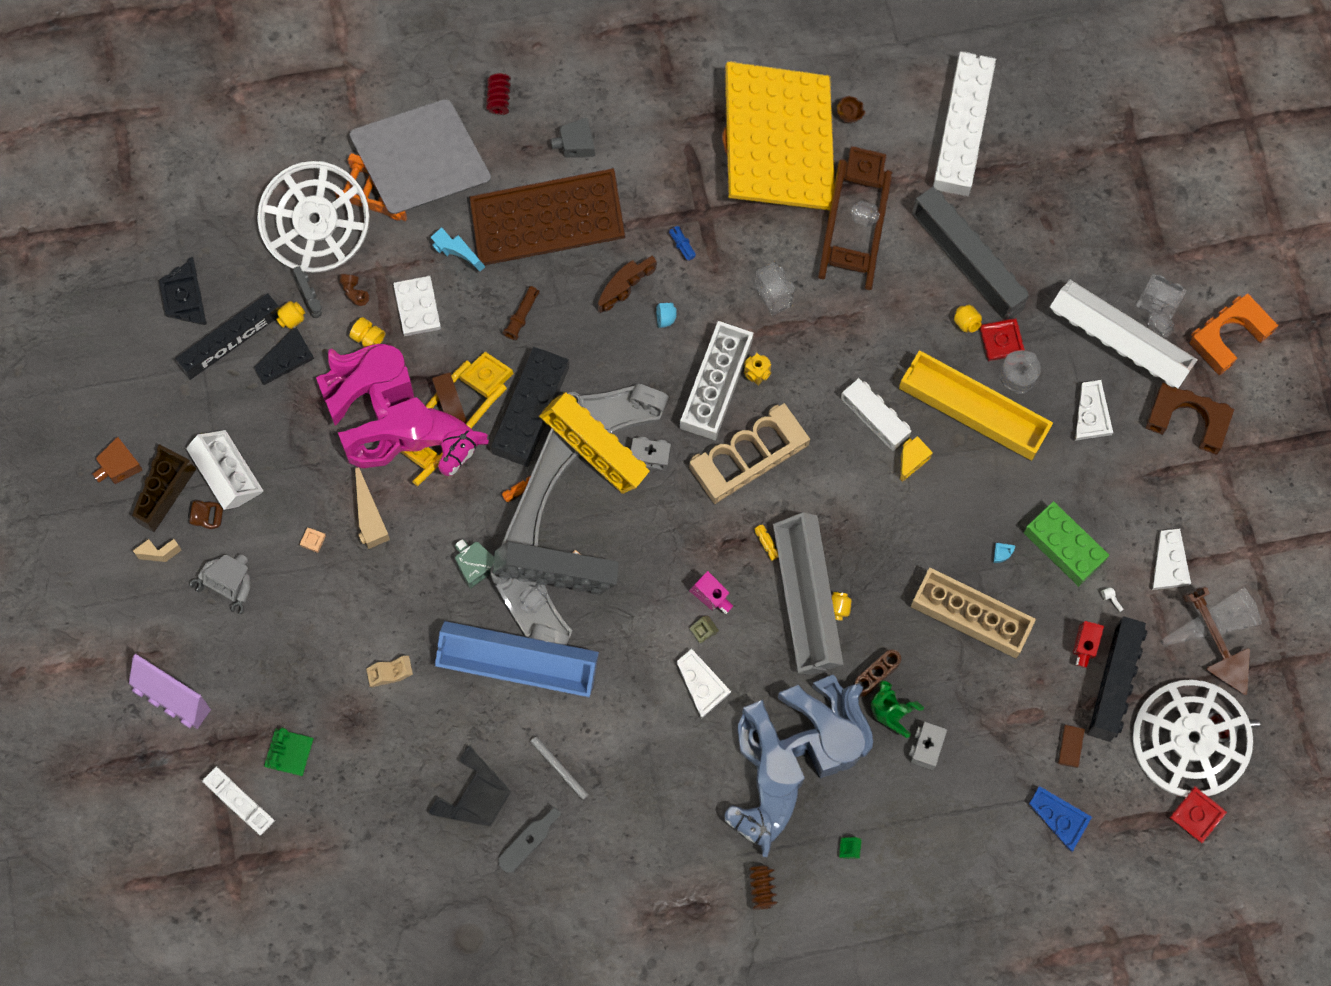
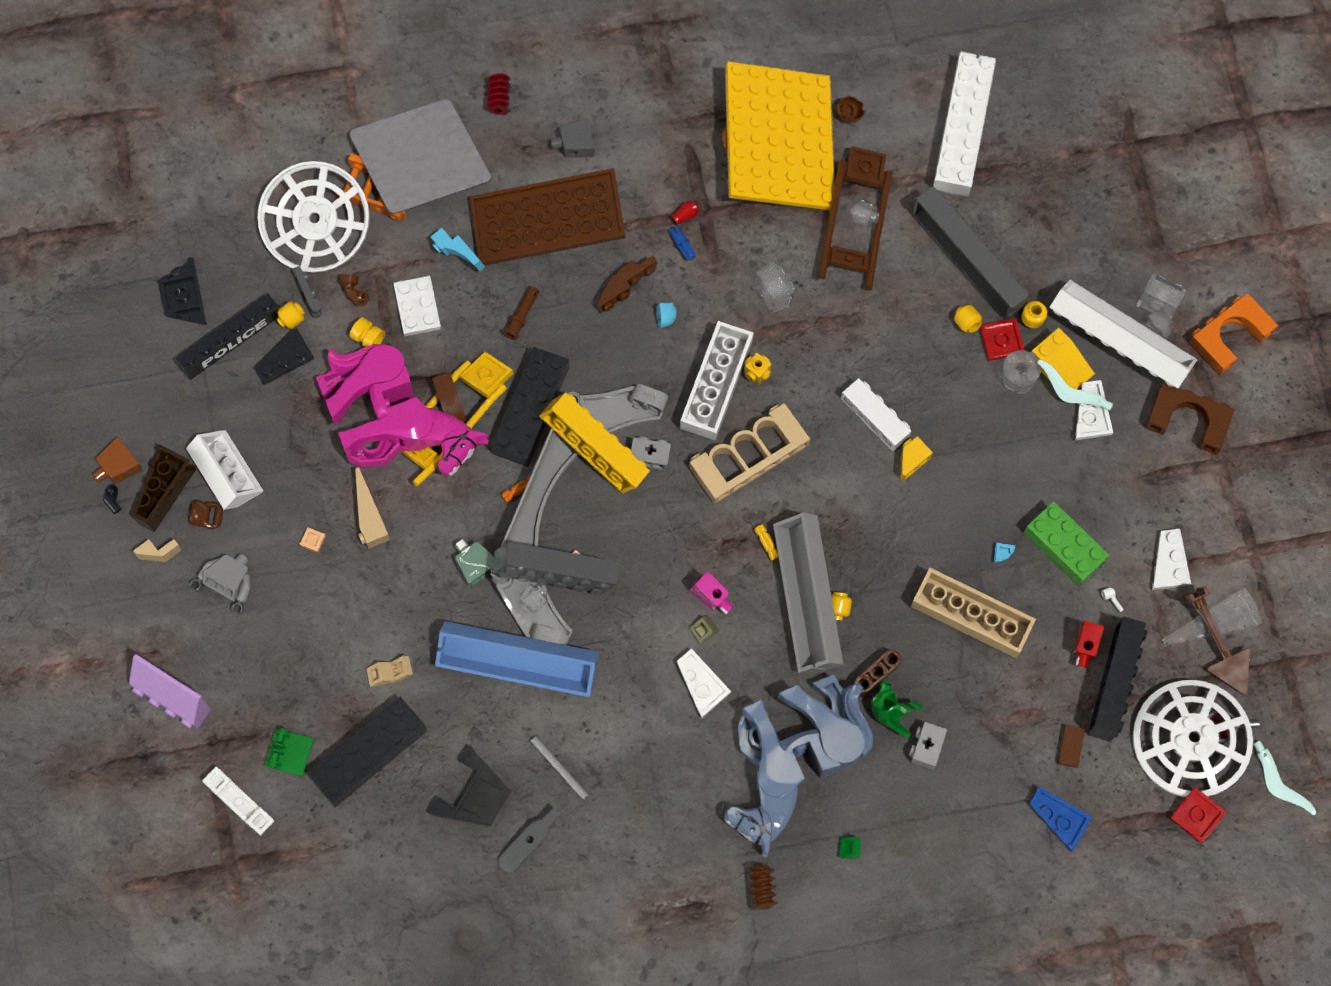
(110, 498): none -> black arm
(367, 752): none -> black brick
(685, 212): none -> red cone
(975, 405): yellow piece -> none
(1034, 314): none -> yellow head
(1064, 358): none -> yellow slope
(1070, 394): none -> light aqua piece
(1274, 782): none -> light aqua piece

